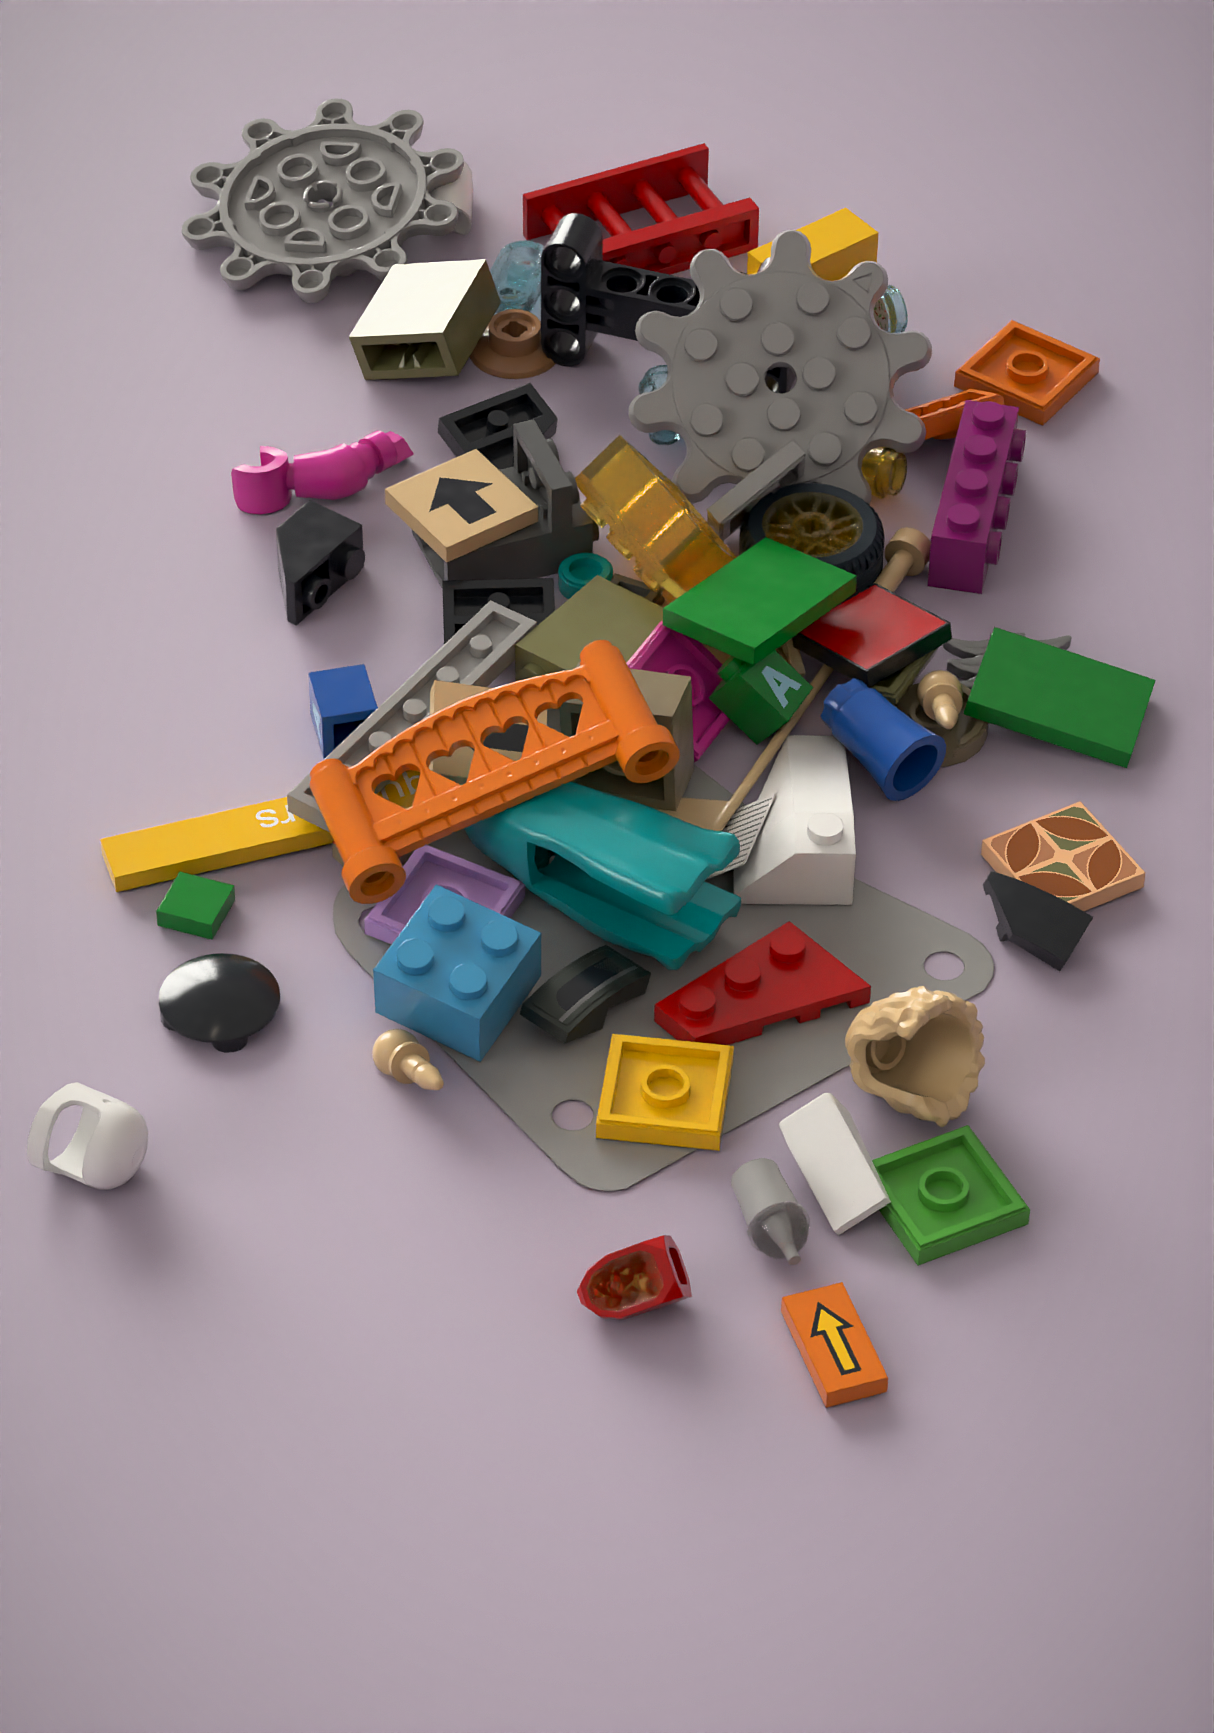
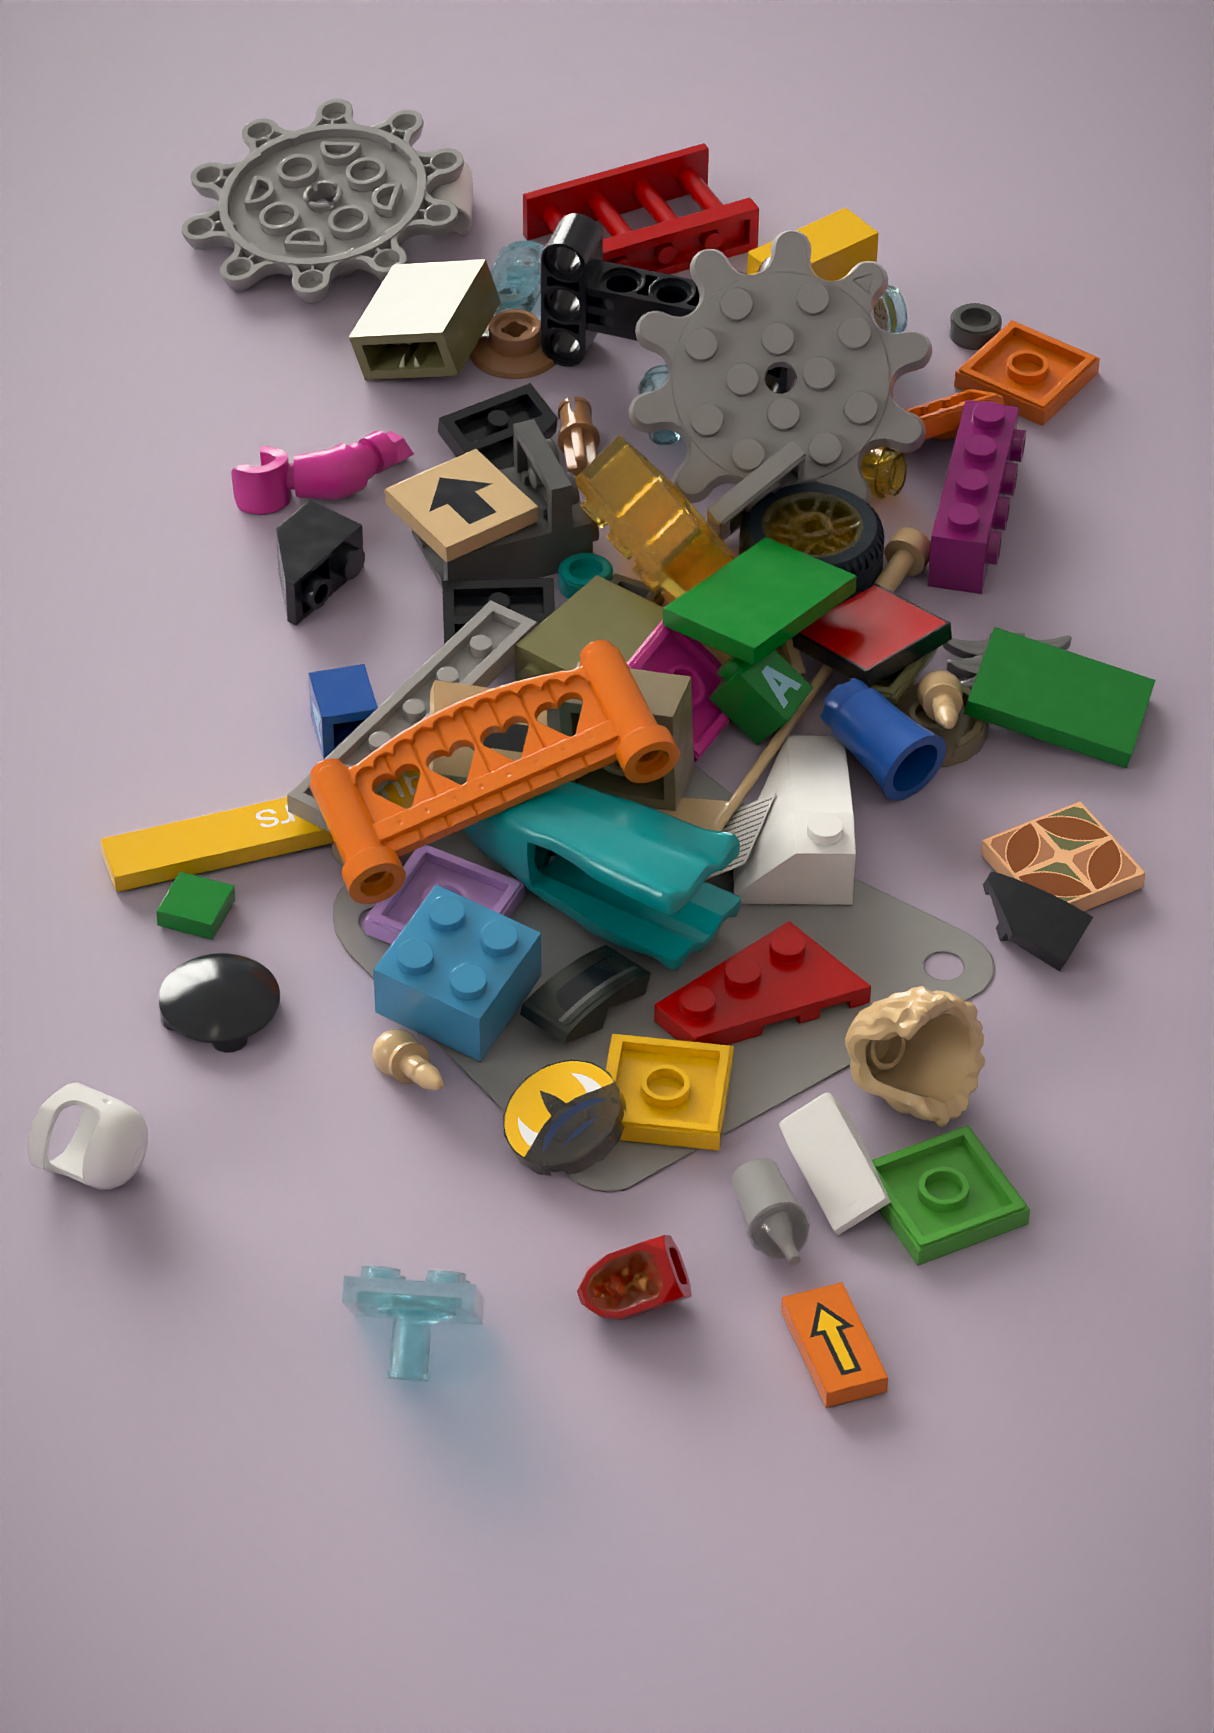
(413, 1308): none -> clear light blue plate
(564, 1117): none -> tile
(577, 435): none -> medium nougat axle
(974, 325): none -> dark grey tile

